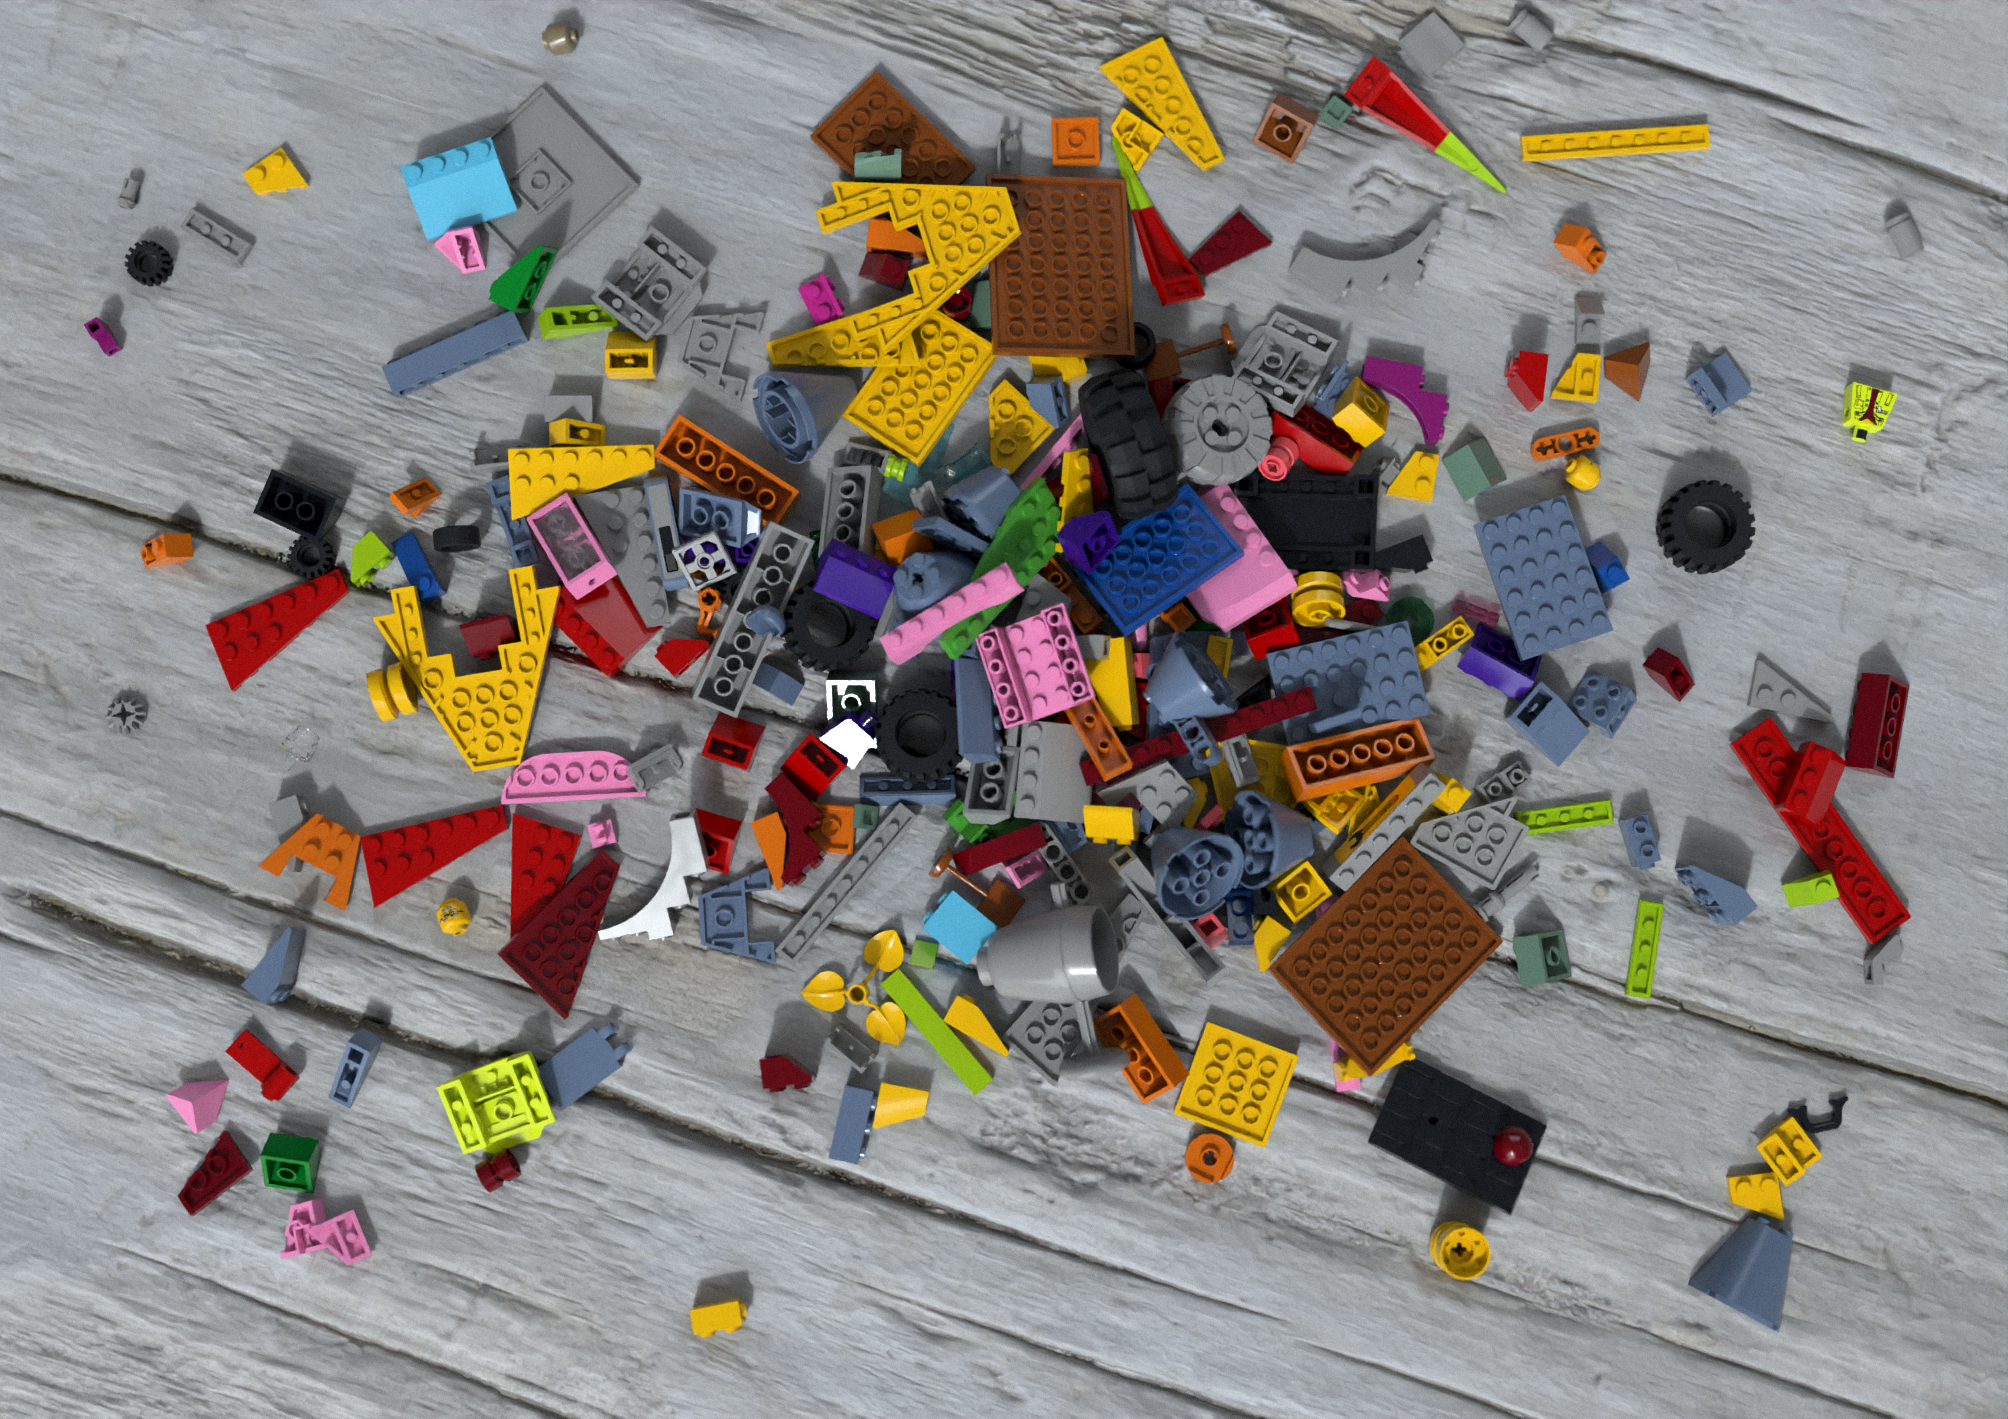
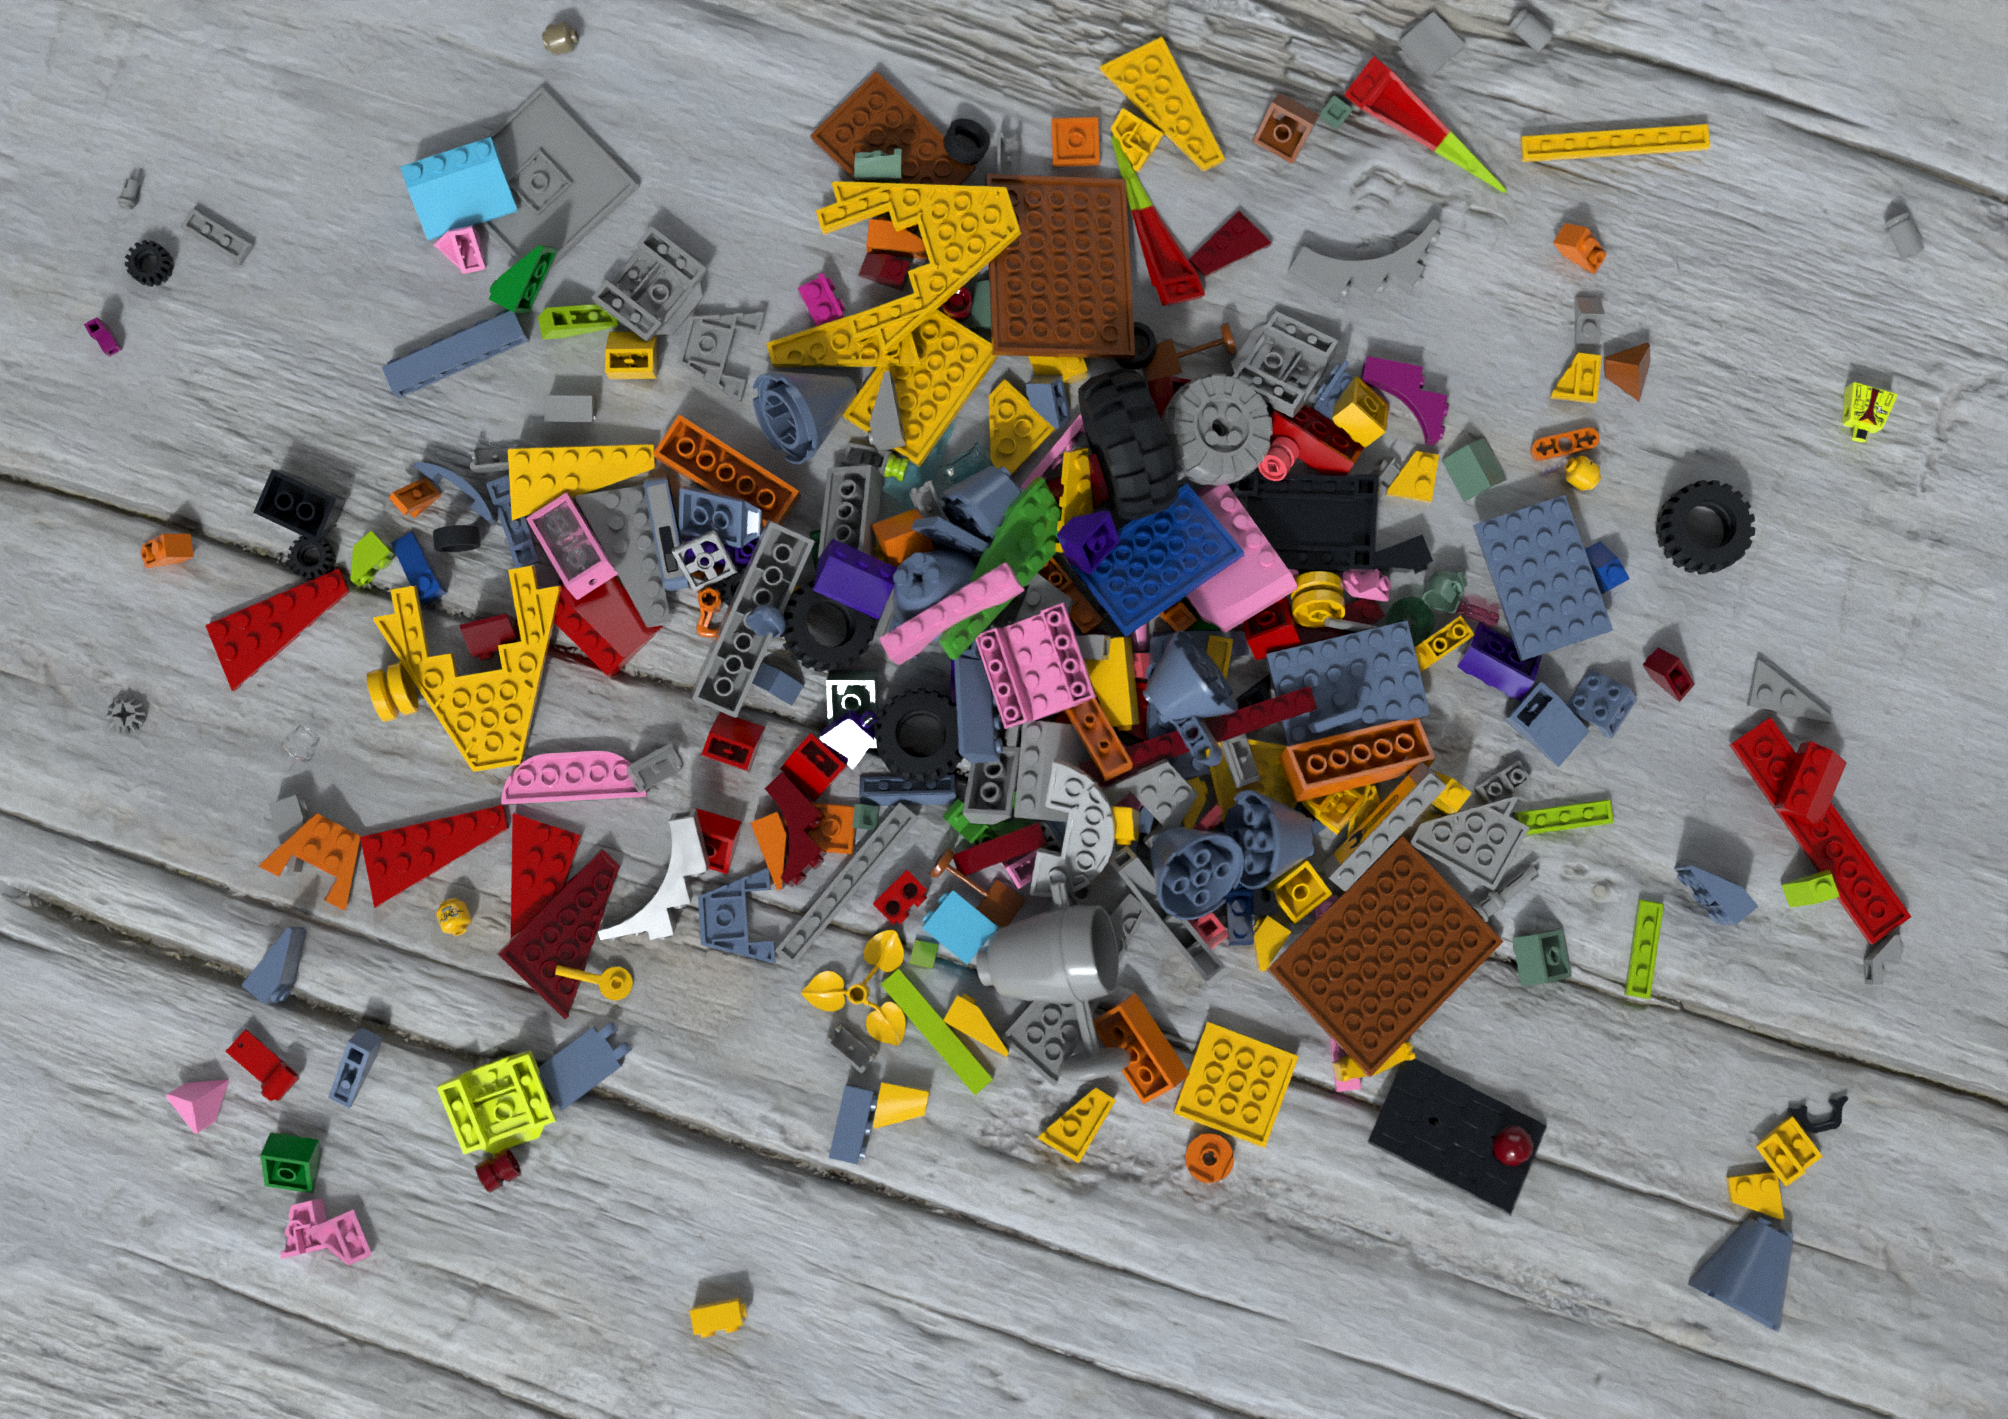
(218, 1173): dark red wing -> none
(274, 174): yellow wing -> none
(436, 473): none -> sand blue slope
(575, 433): yellow slope -> none
(602, 833): bright pink tile -> none
(613, 983): none -> yellow piece
(680, 654): red slope -> none
(784, 1071): dark red slope -> none
(886, 418): none -> light grey slope
(896, 892): none -> red brick
(972, 130): none -> black tyre
(1078, 1126): none -> yellow wing
(1087, 835): none -> light grey plate
(1444, 590): none -> sand green helmet
(1469, 1259): yellow wheel -> none
(1527, 378): red slope -> none
(1640, 841): sand blue brick -> none
(1718, 384): sand blue bracket -> none
(1877, 724): dark red slope -> none

